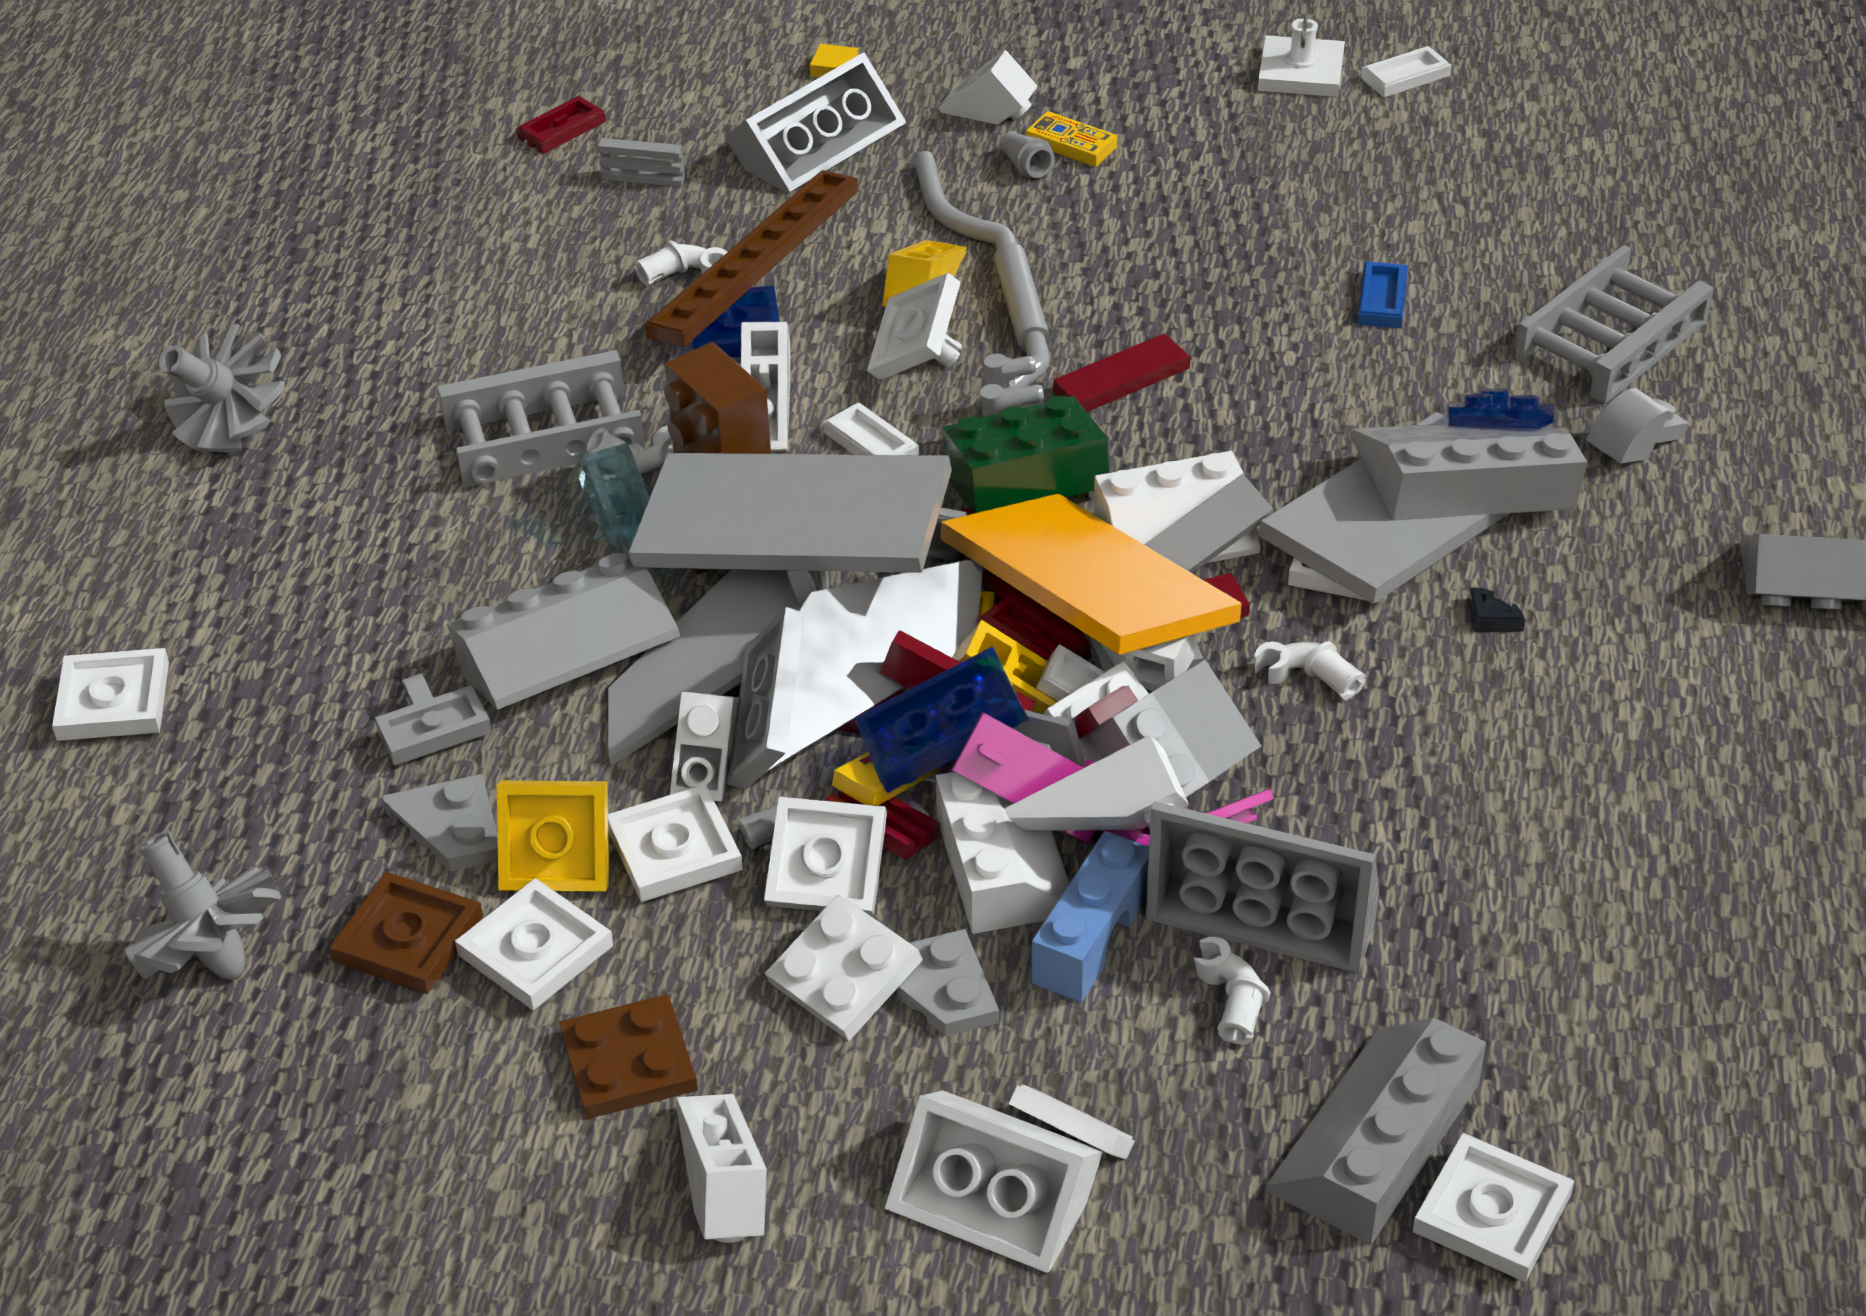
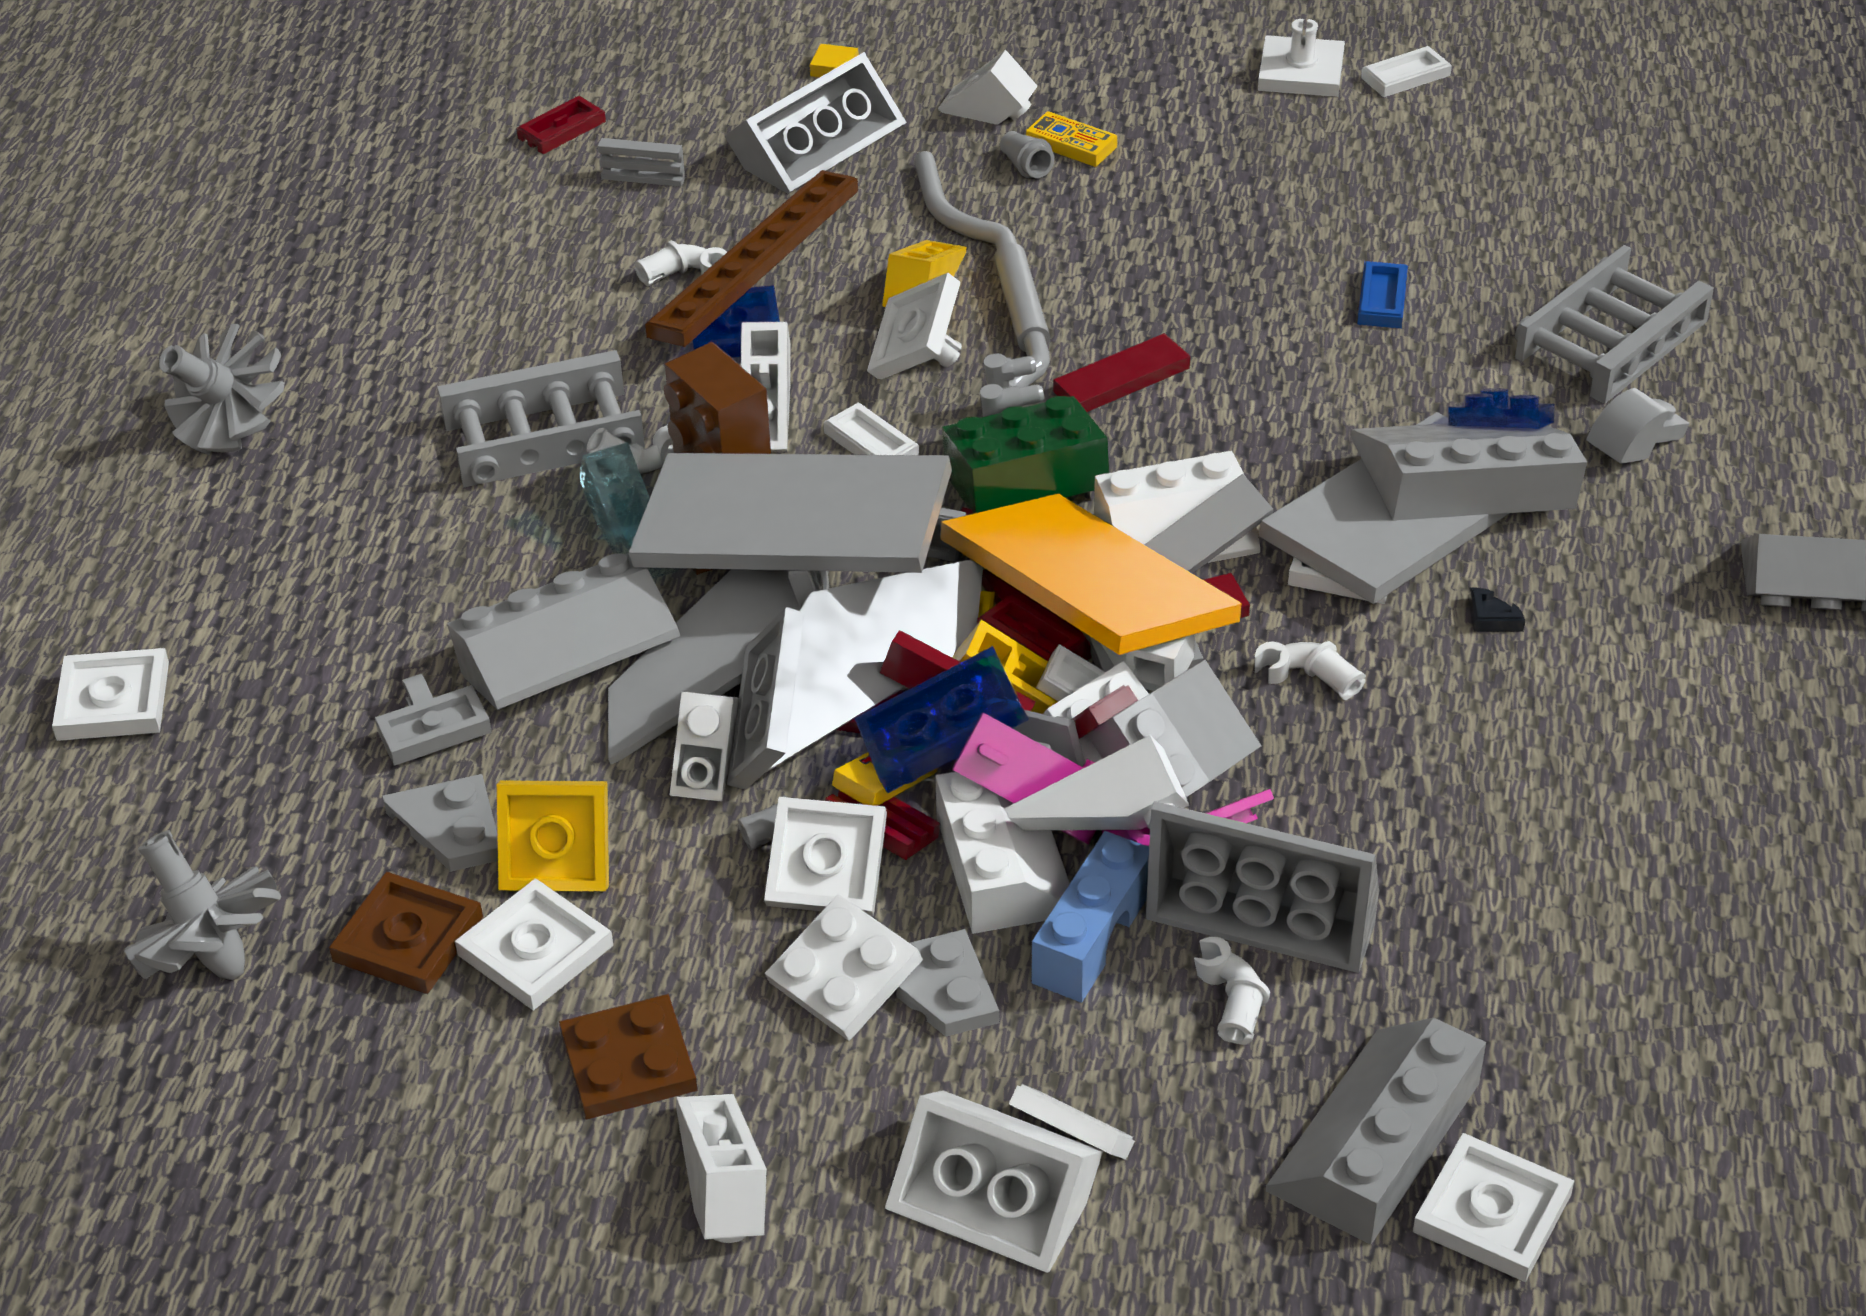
(674, 843): white plate -> none

